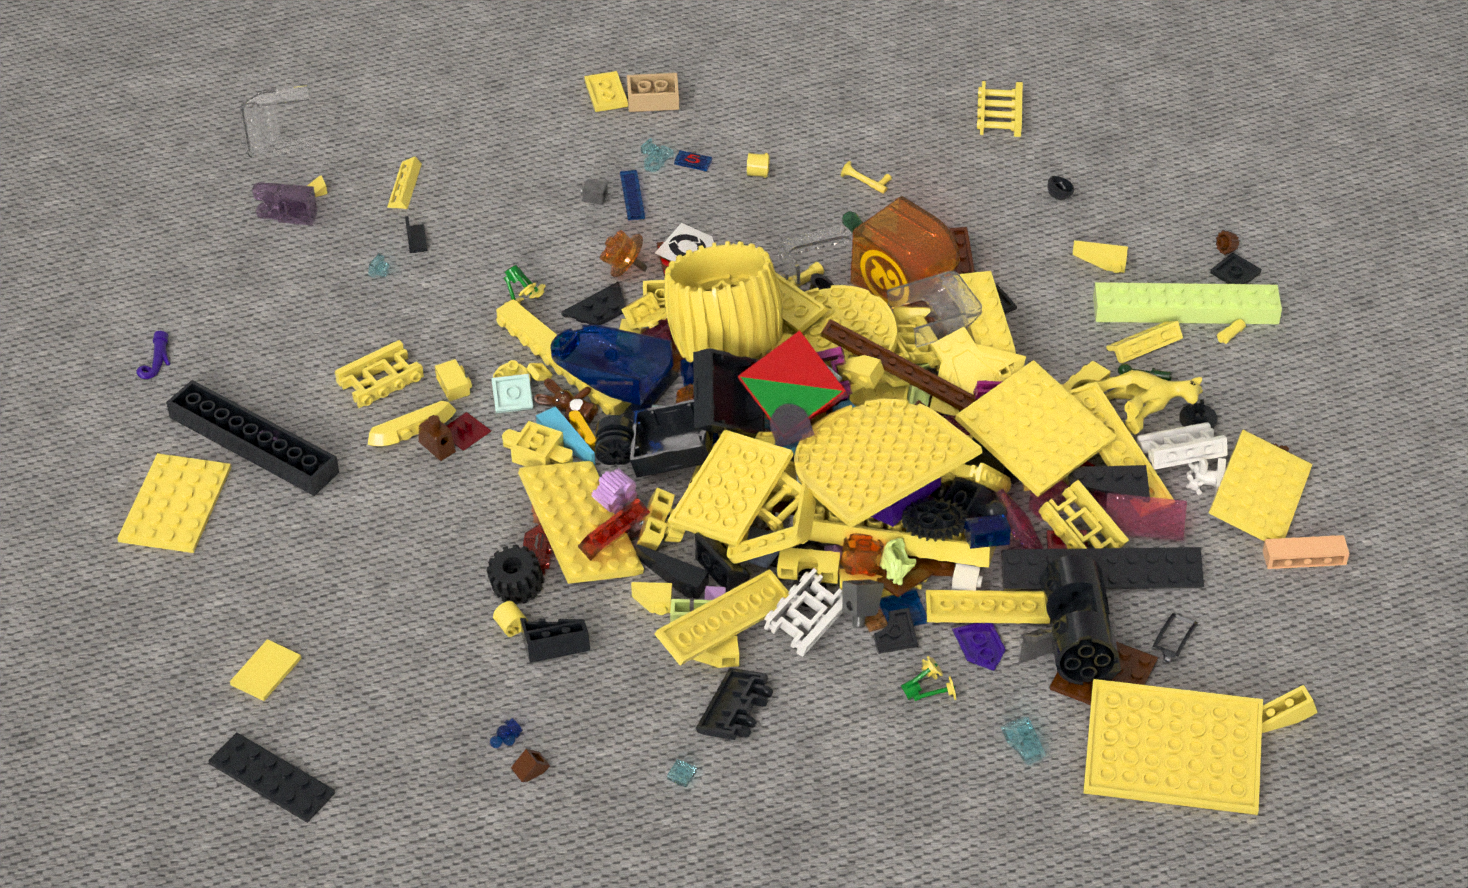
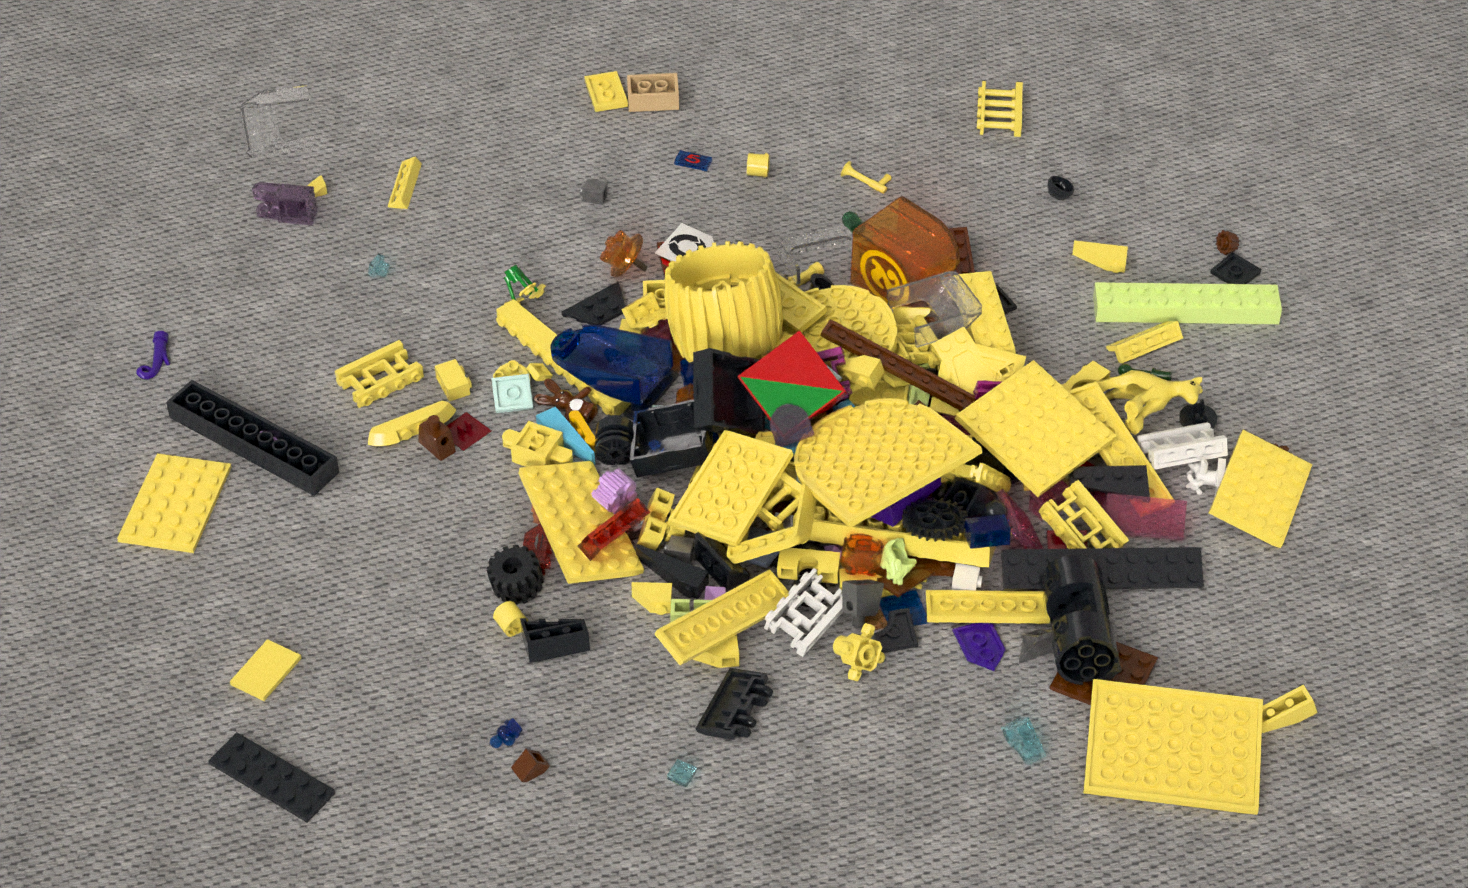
(416, 237): black panel -> none
(632, 195): clear blue tile -> none
(655, 155): clear light blue piece -> none
(680, 548): none -> flat silver brick
(859, 651): none -> light yellow piece
(930, 668): plant -> none
(1169, 653): black sword -> none
(1230, 332): light yellow piece -> none
(1305, 552): light nougat brick -> none

